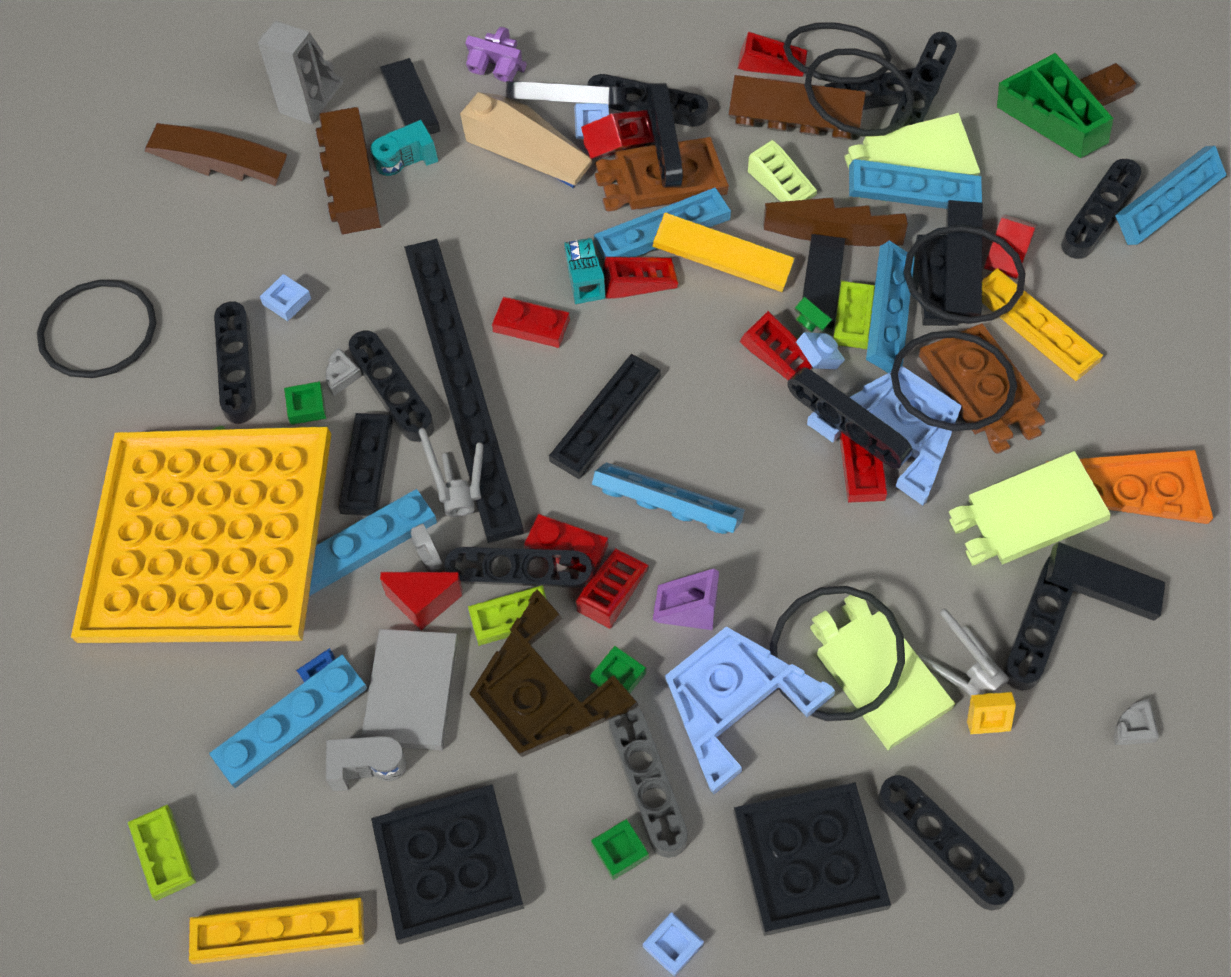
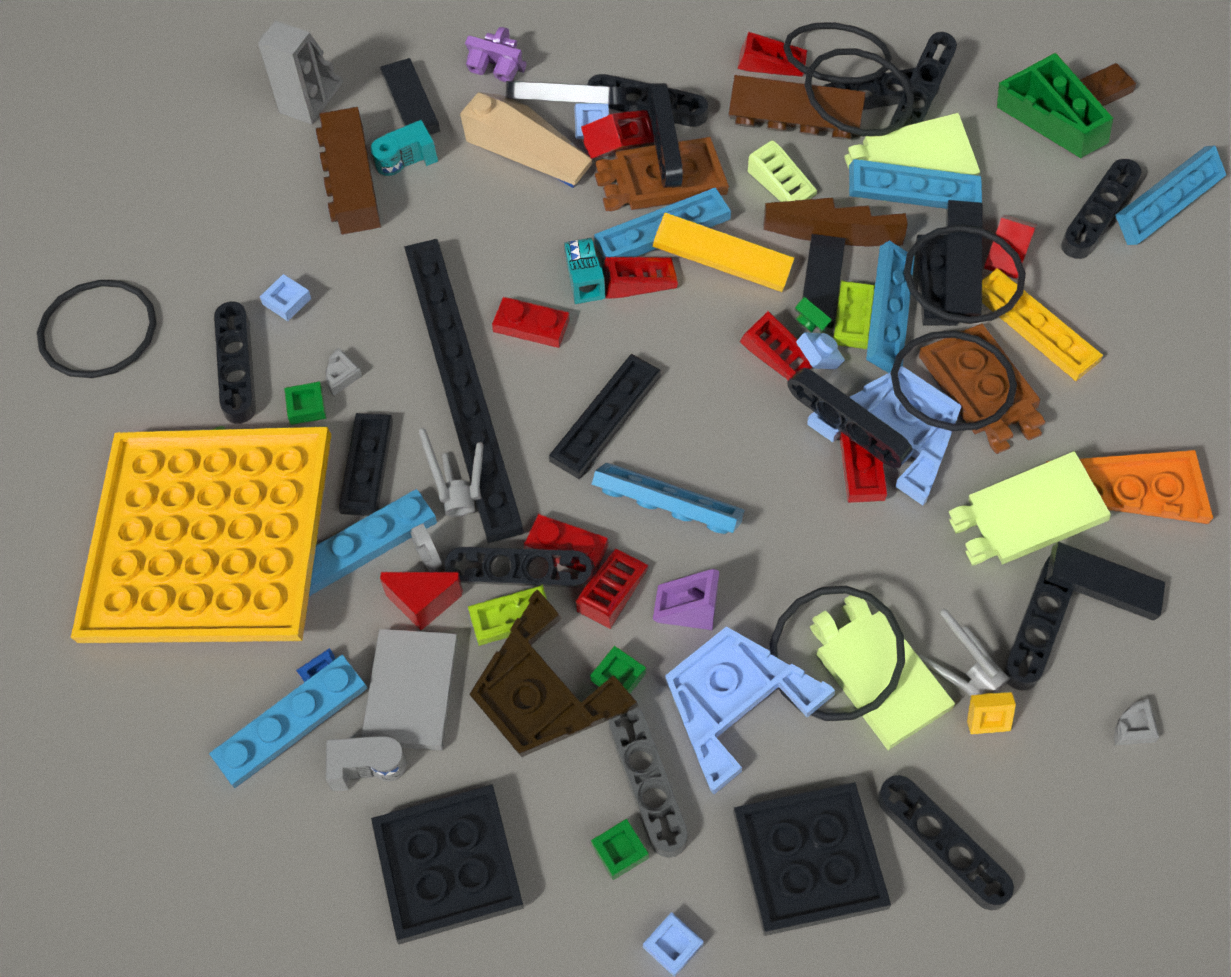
(161, 852): lime plate -> none
(215, 151): reddish brown slope -> none
(276, 931): yellow tile -> none
(390, 385): black beam -> none

